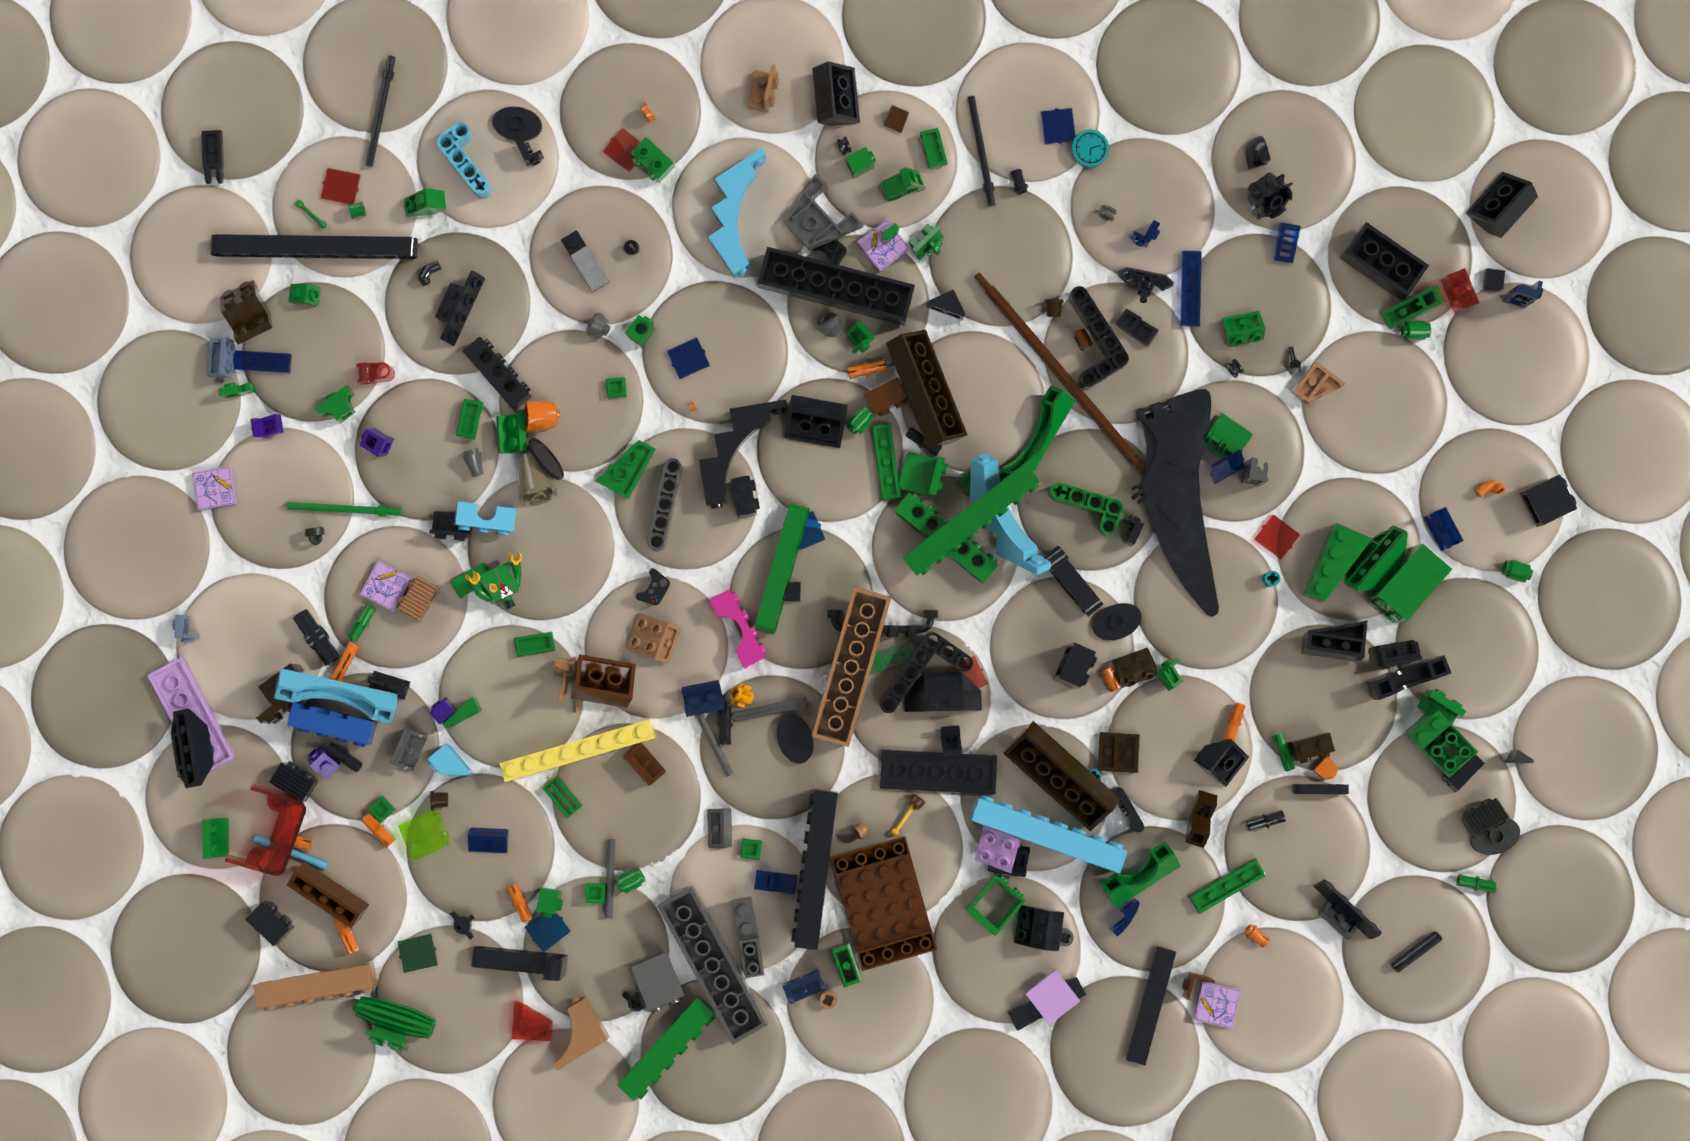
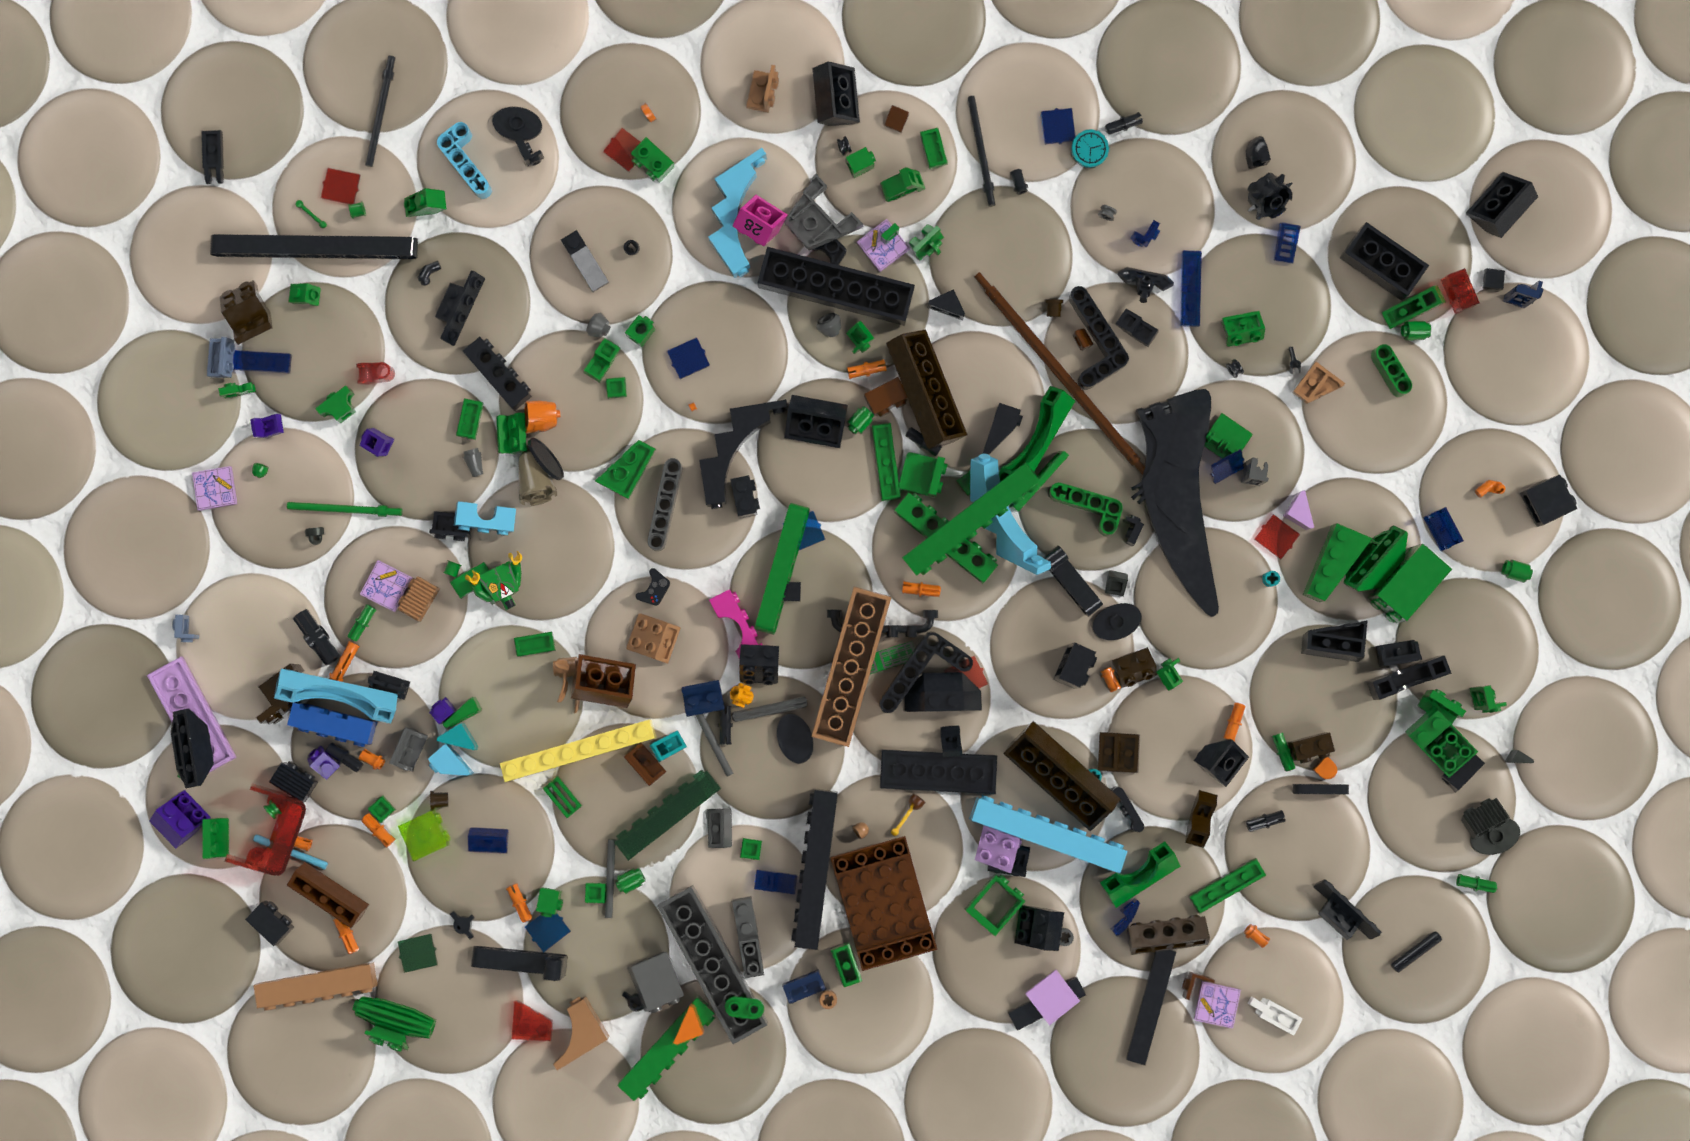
(179, 819): none -> dark purple slope
(259, 470): none -> green hinge
(272, 809): none -> green bush
(372, 759): none -> orange pin
(452, 569): none -> green axle
(459, 736): none -> teal slope
(602, 360): none -> green slope
(668, 746): none -> teal slope
(668, 814): none -> clear green brick
(690, 1027): none -> orange slope
(744, 1007): none -> green plate
(758, 664): none -> black bracket
(759, 220): none -> dark pink brick
(921, 589): none -> orange axle
(1003, 425): none -> black slope
(1043, 475): none -> green tile
(1116, 583): none -> pearl dark grey slope
(1123, 123): none -> black axle
(1139, 944): none -> dark brown brick
(1276, 1014): none -> white hinge
(1300, 512): none -> lavender slope
(1392, 361): none -> green beam
(1484, 699): none -> green bracket

